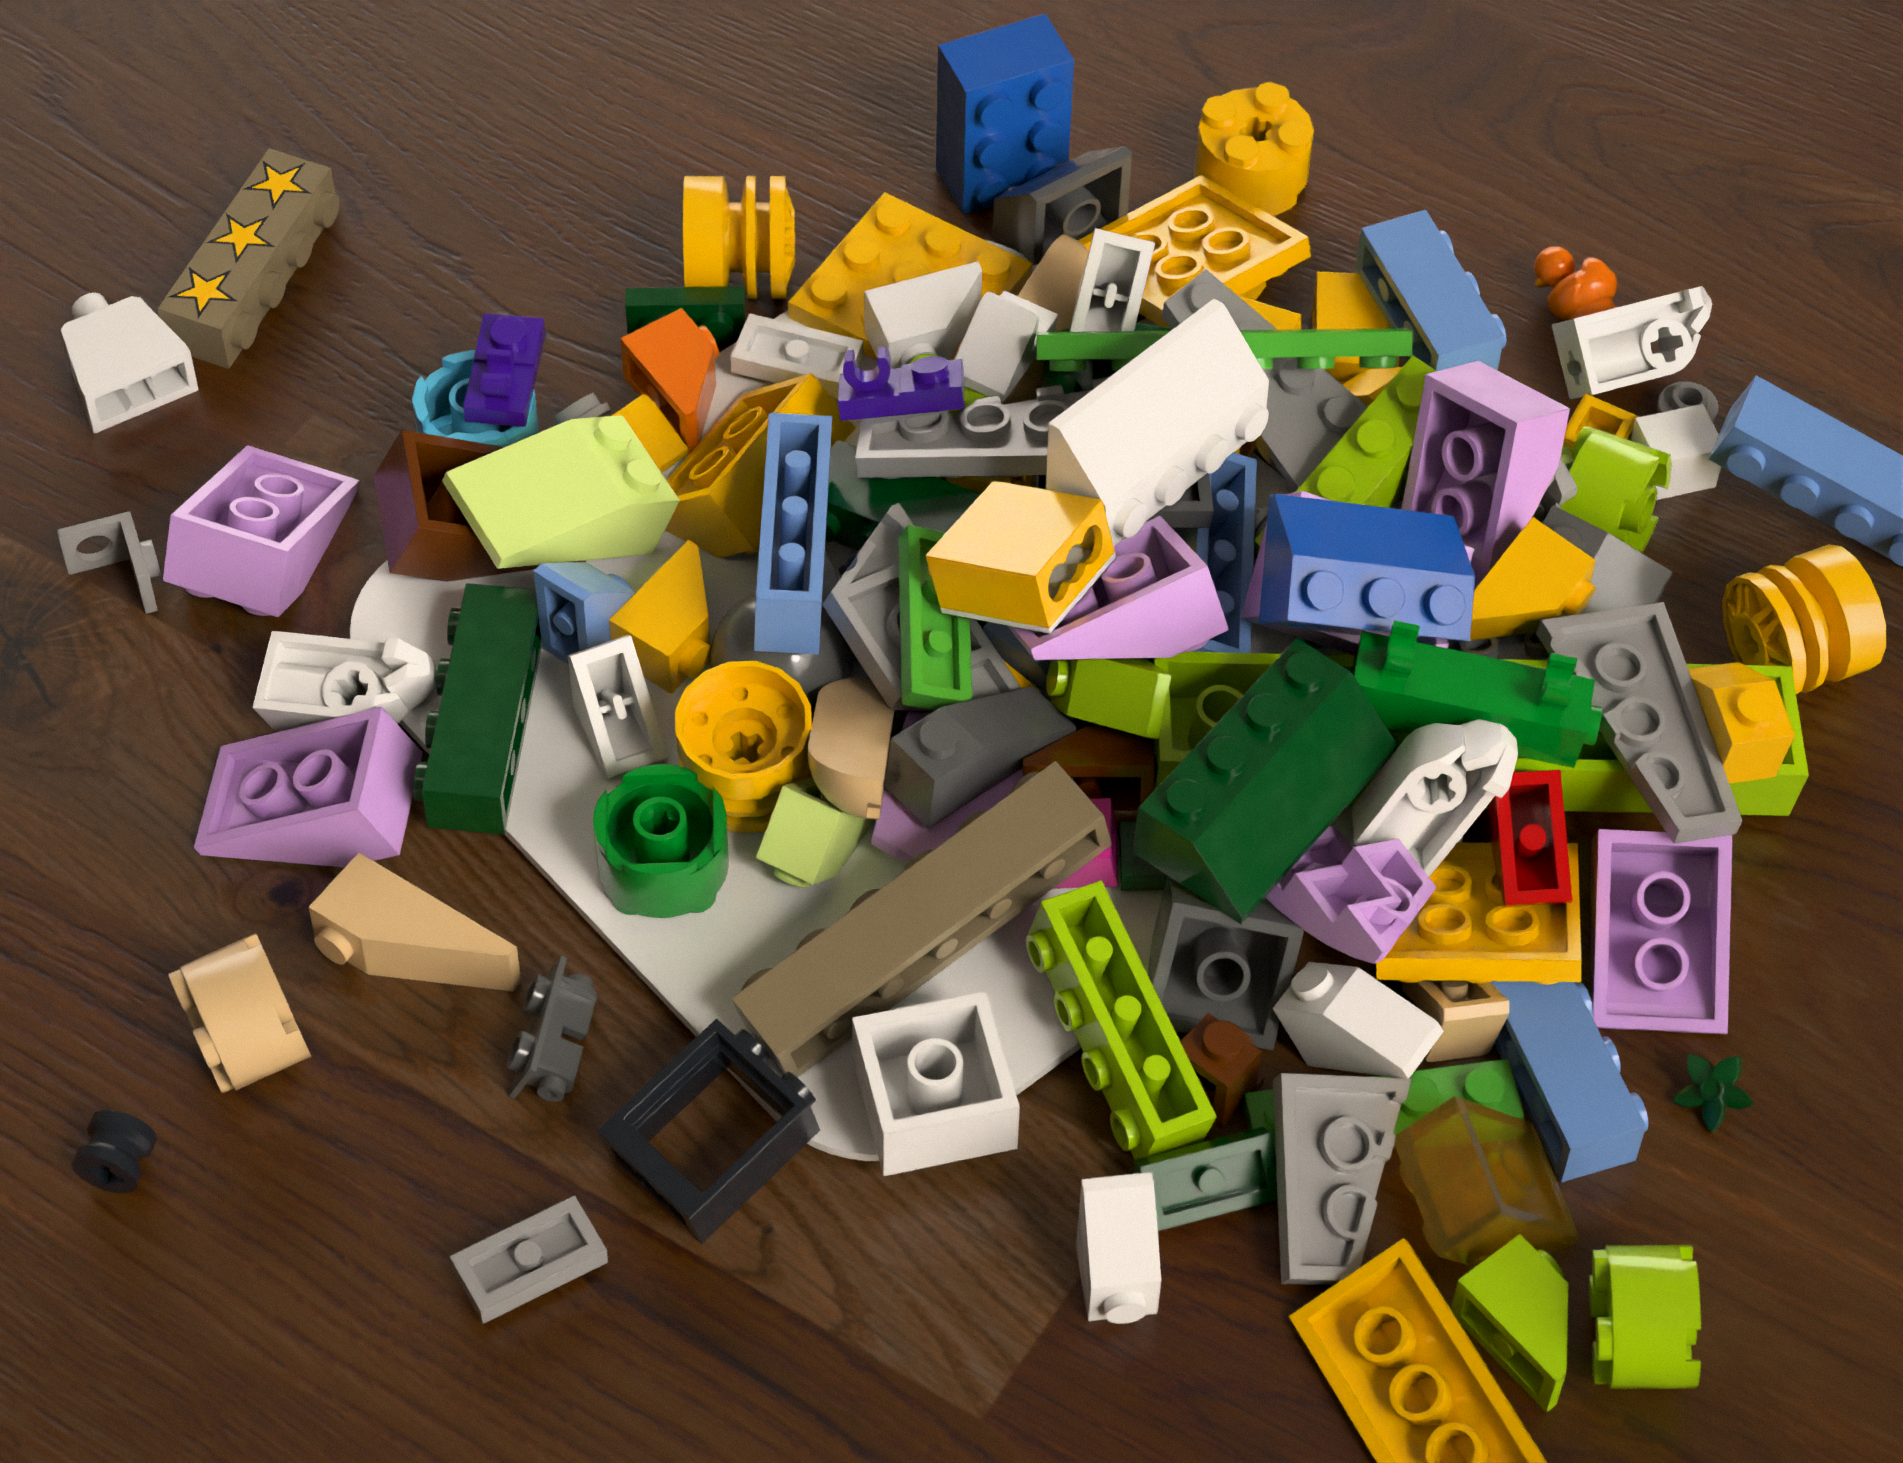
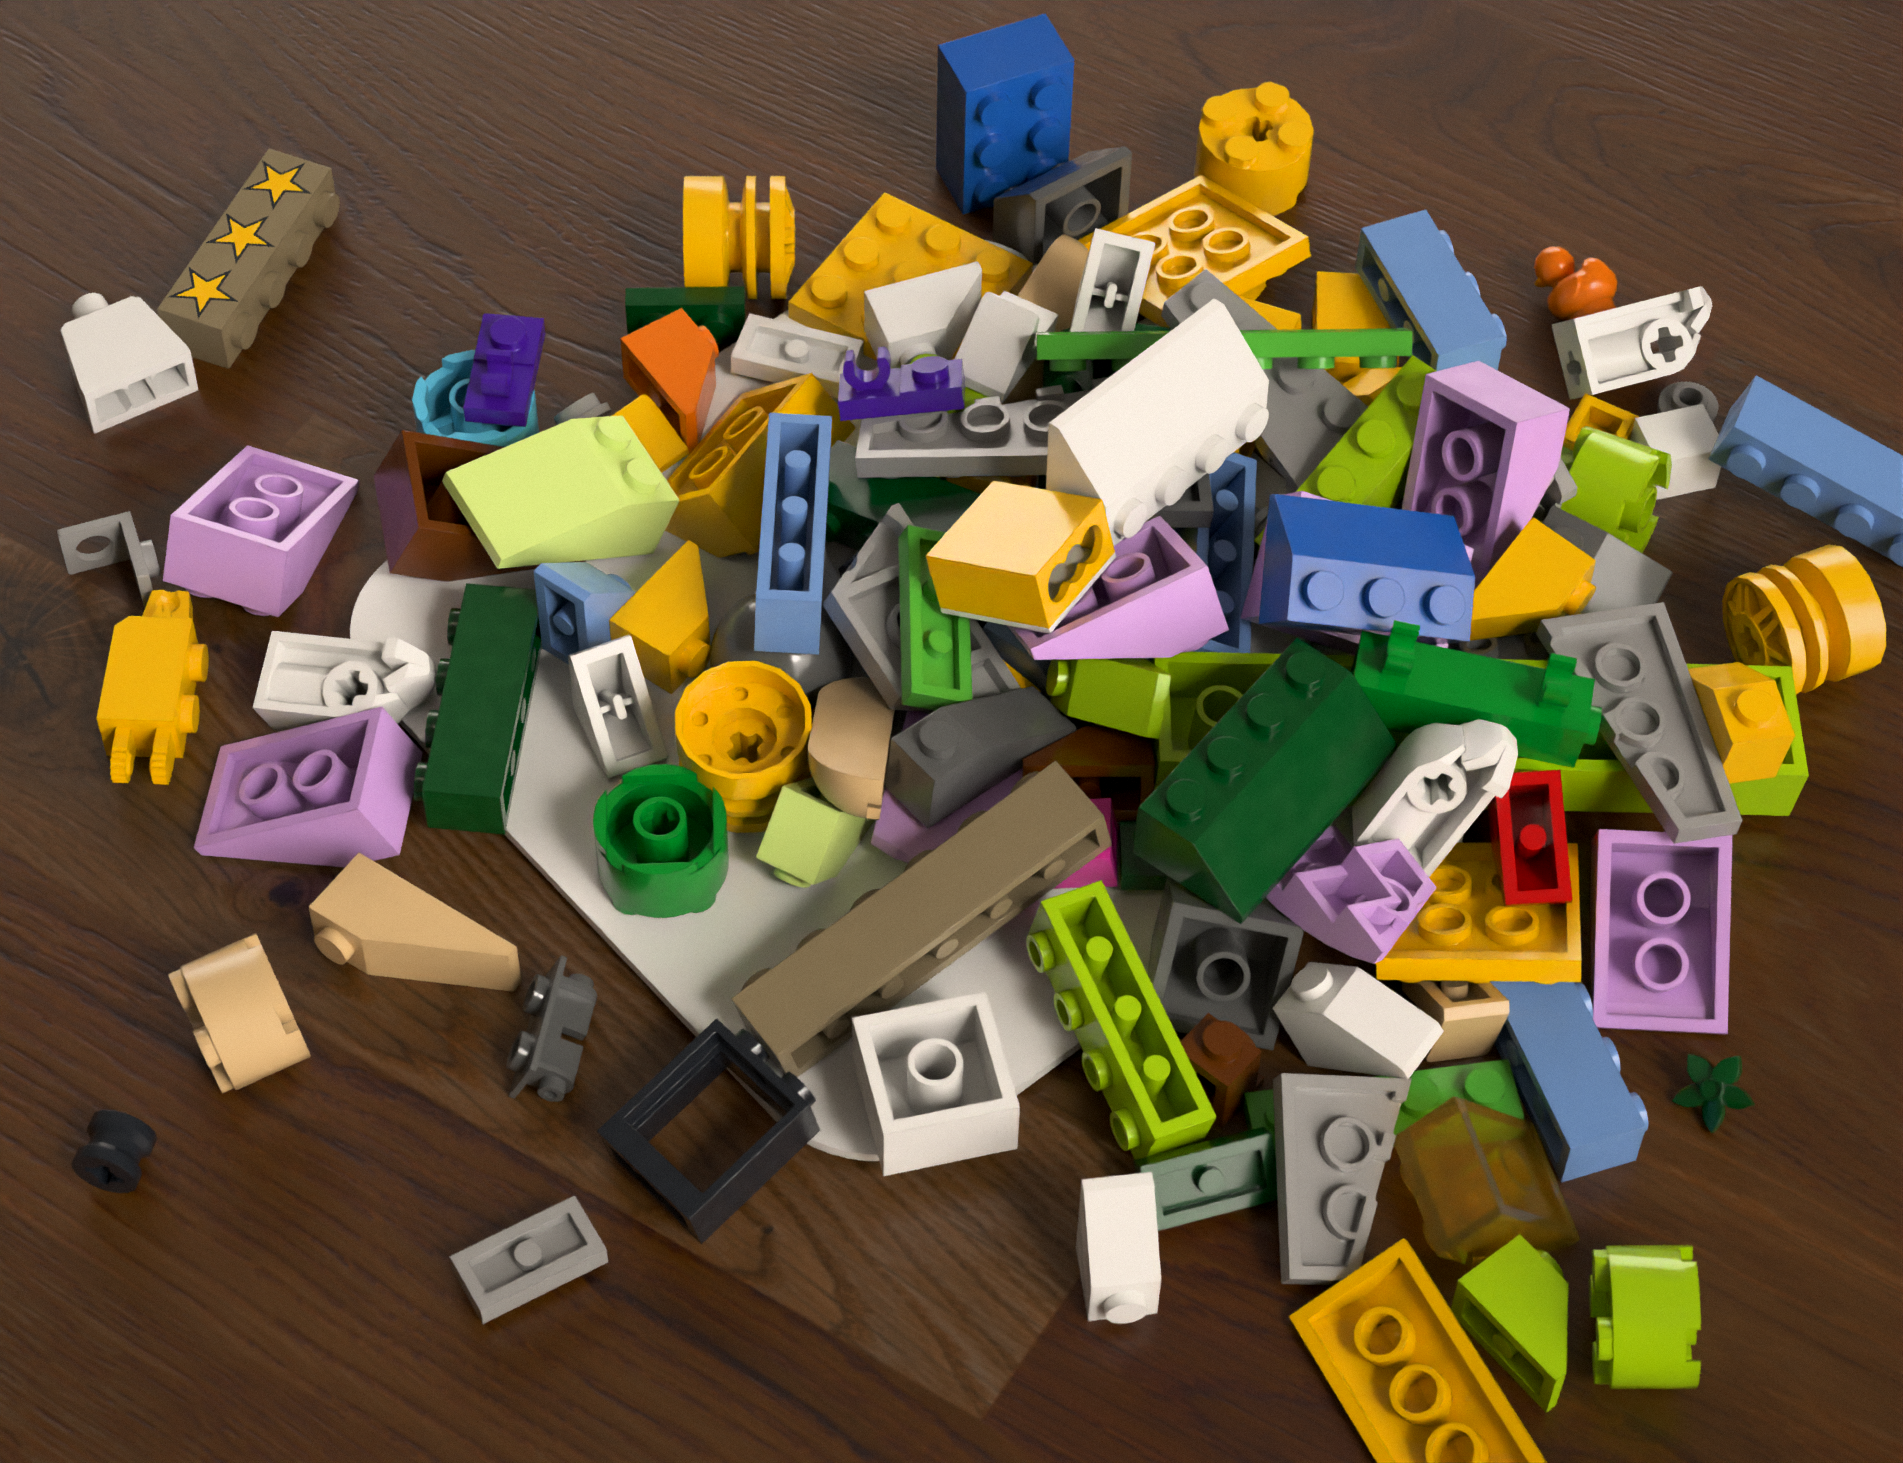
(151, 687): none -> yellow hinge

